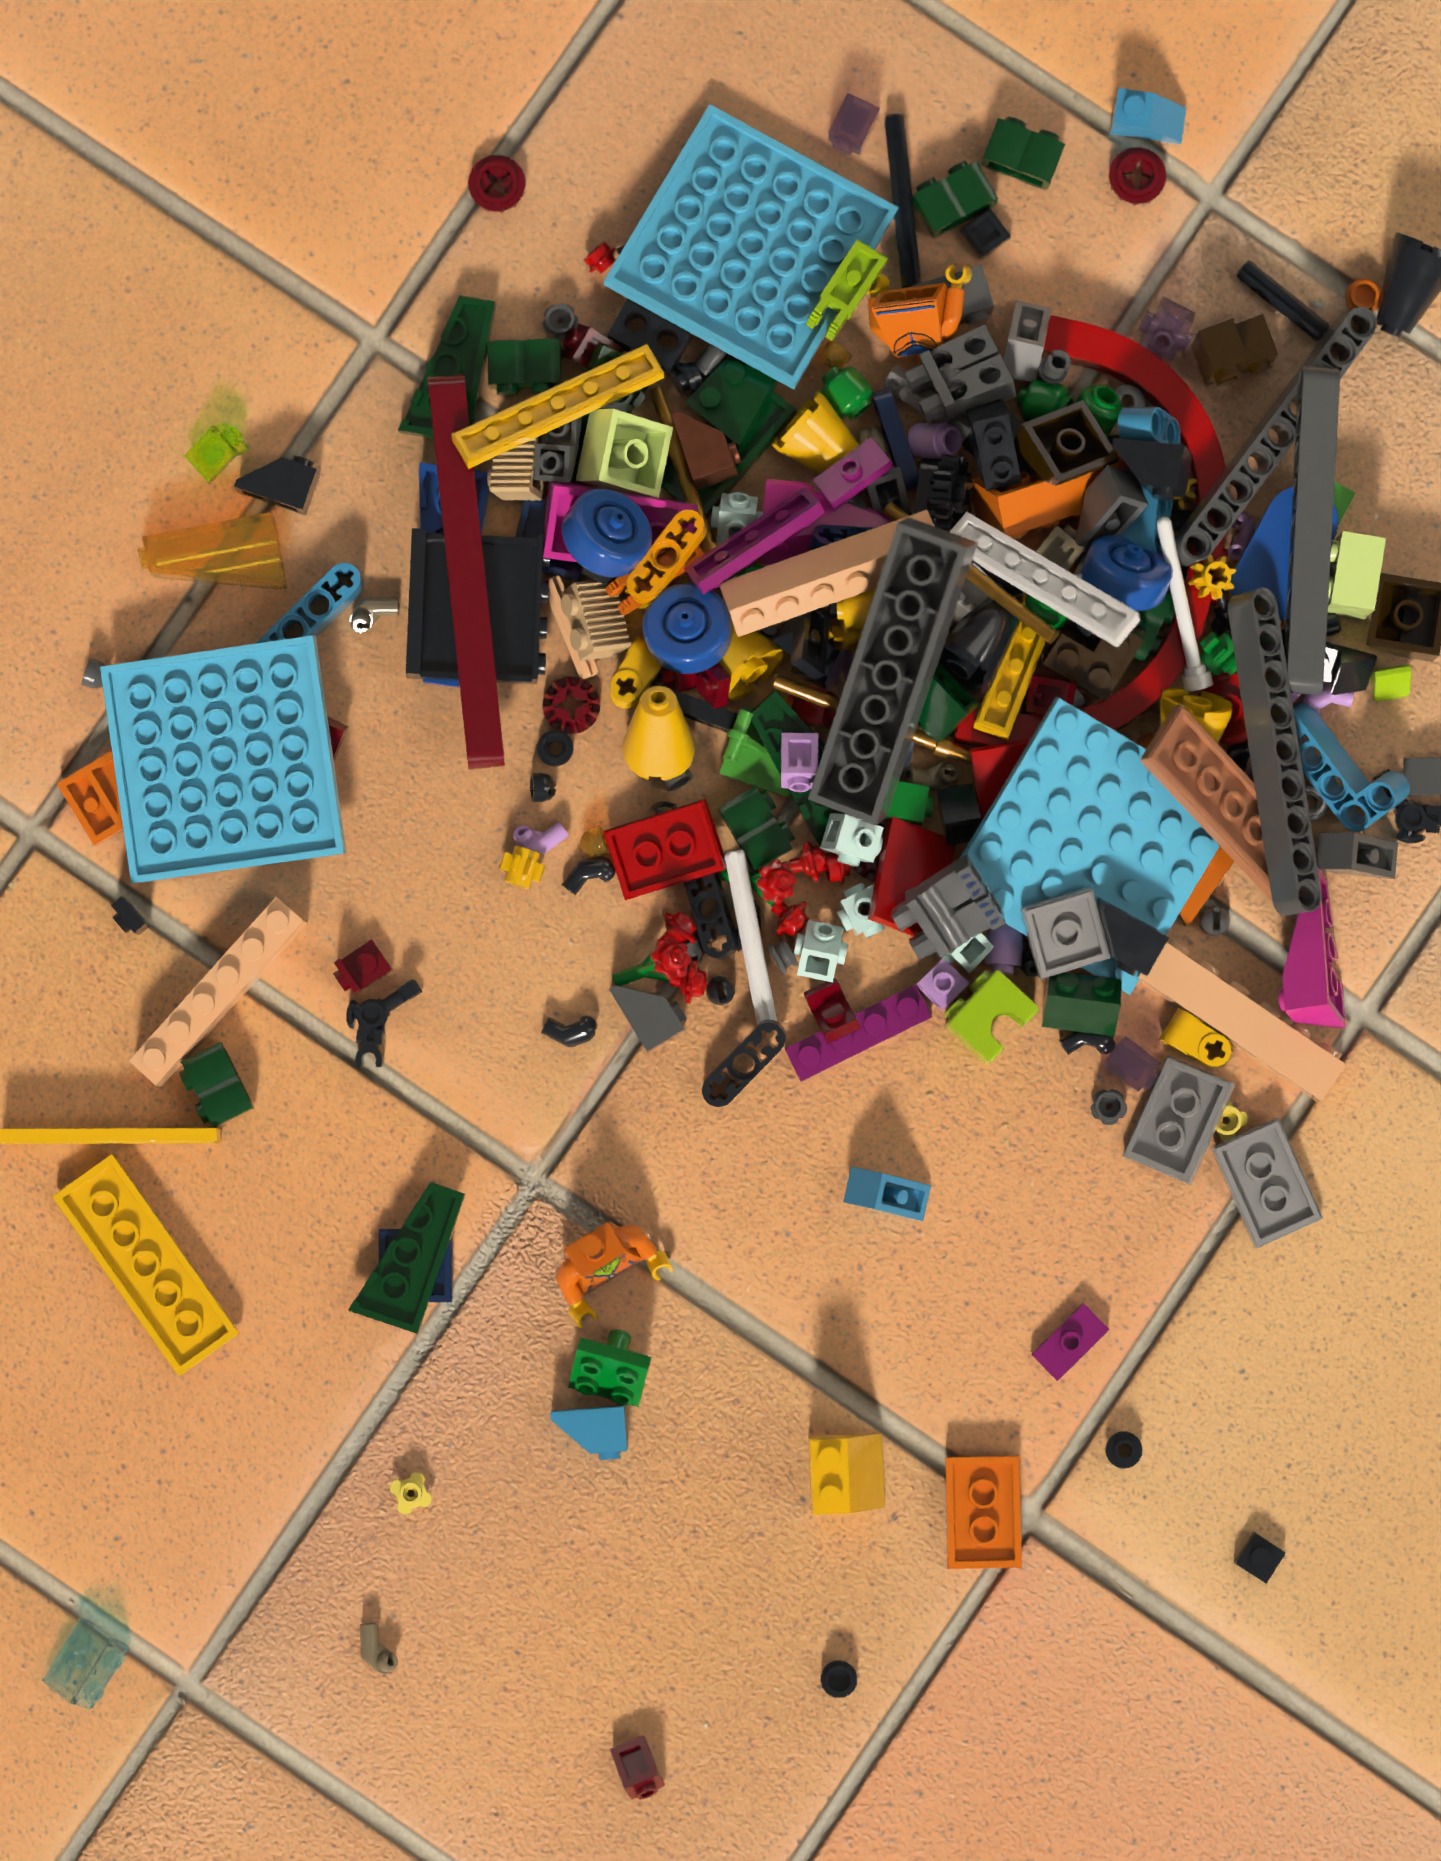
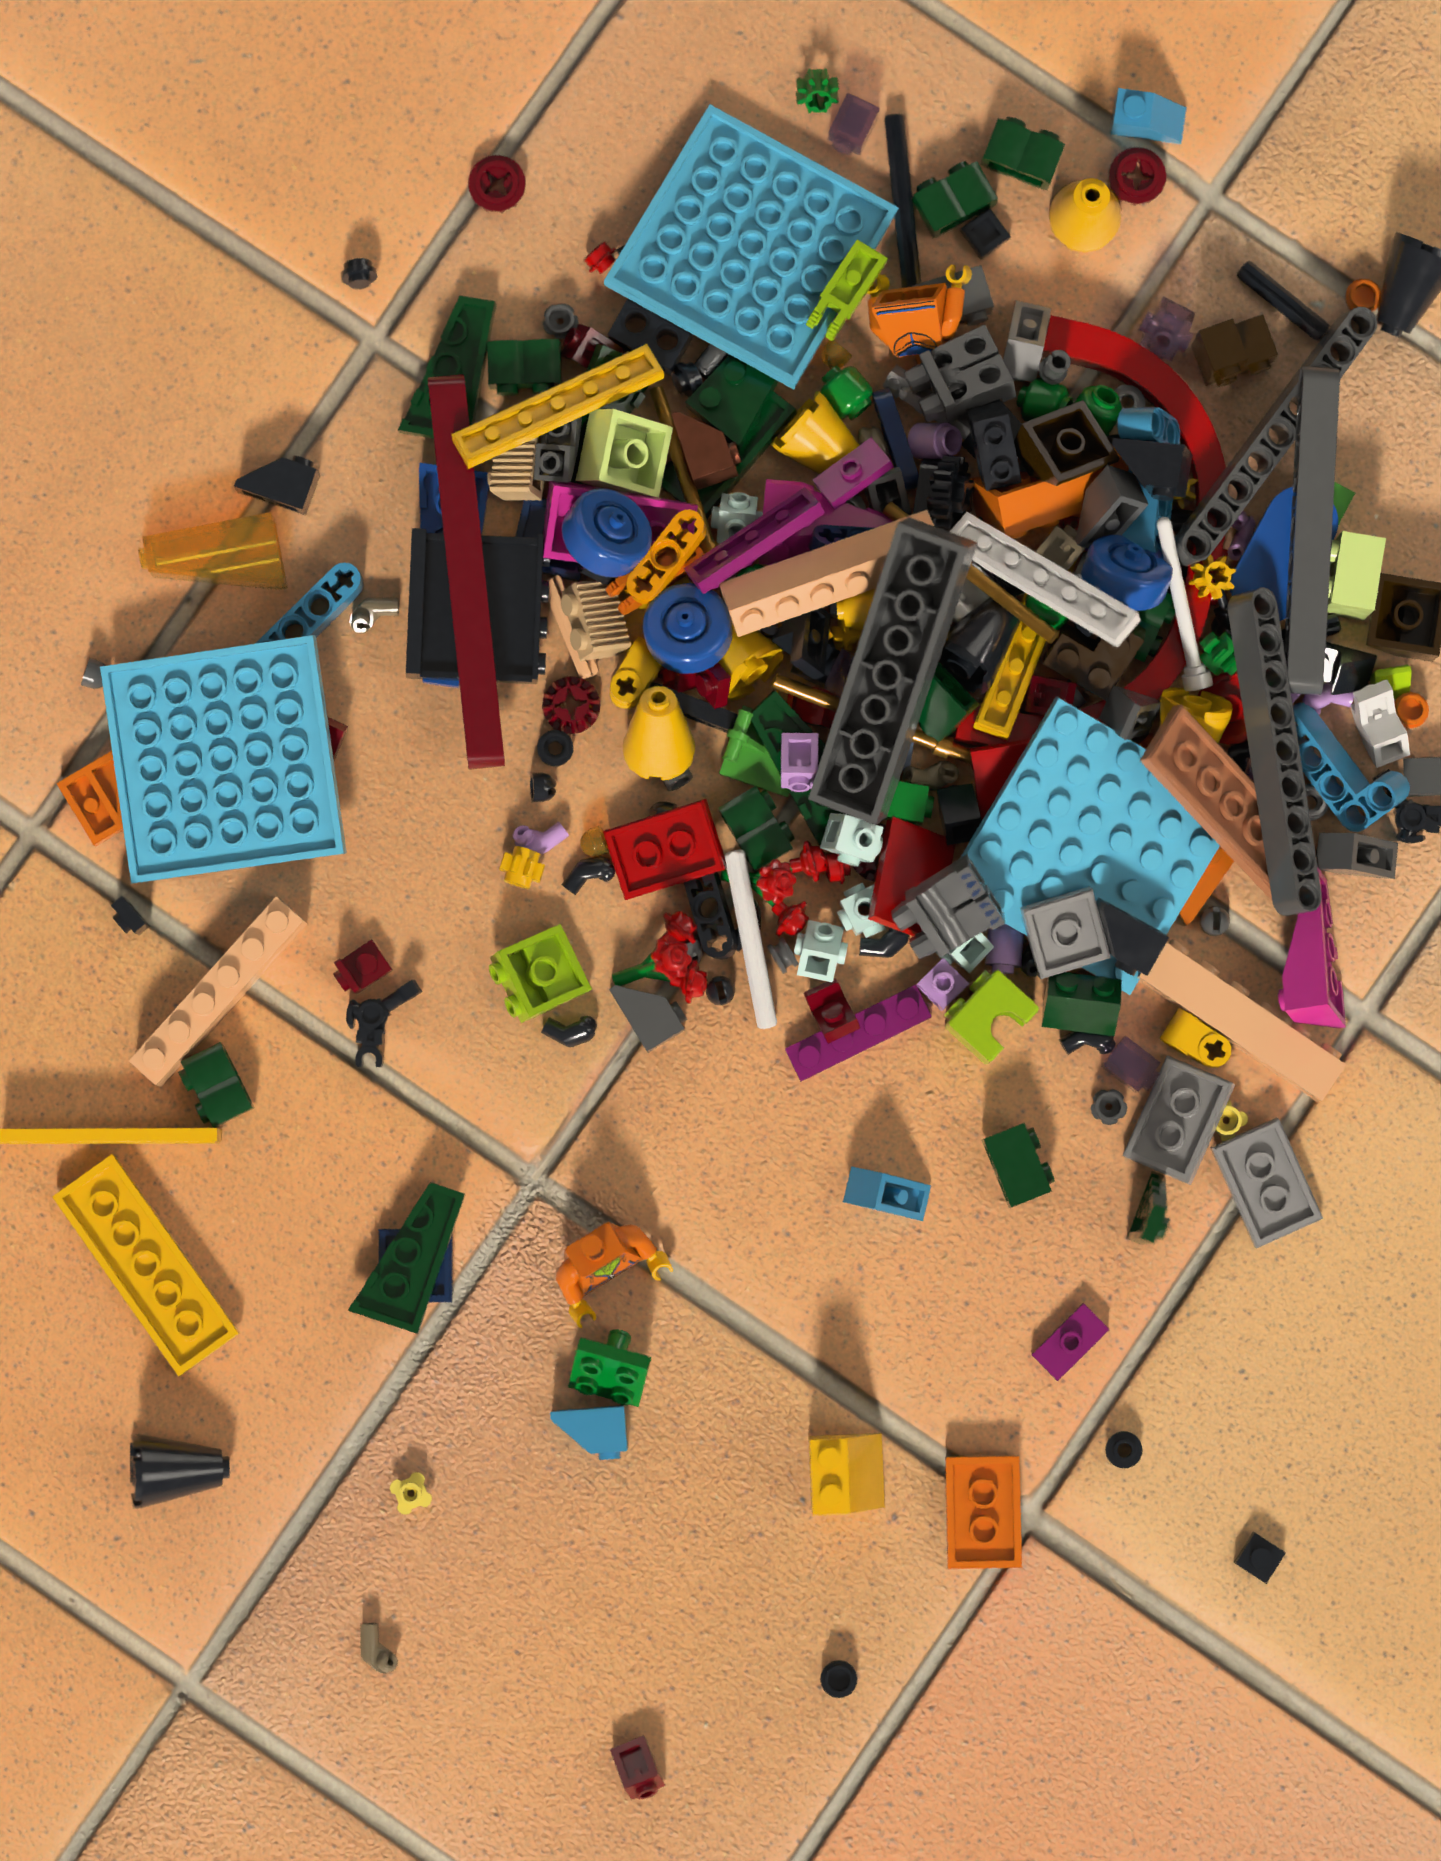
(85, 1664): clear light blue bracket -> none
(172, 1469): none -> black cone
(216, 450): clear neon green bracket -> none
(358, 273): none -> black plate
(538, 974): none -> lime plate
(718, 1075): black beam -> none
(817, 90): none -> green gear
(885, 947): none -> black arm
(1018, 1165): none -> dark green brick
(1085, 215): none -> yellow cone
(1129, 713): none -> dark grey slope
(1150, 1216): none -> dark green wing
(1379, 724): none -> white brick
(1411, 709): none -> orange plate

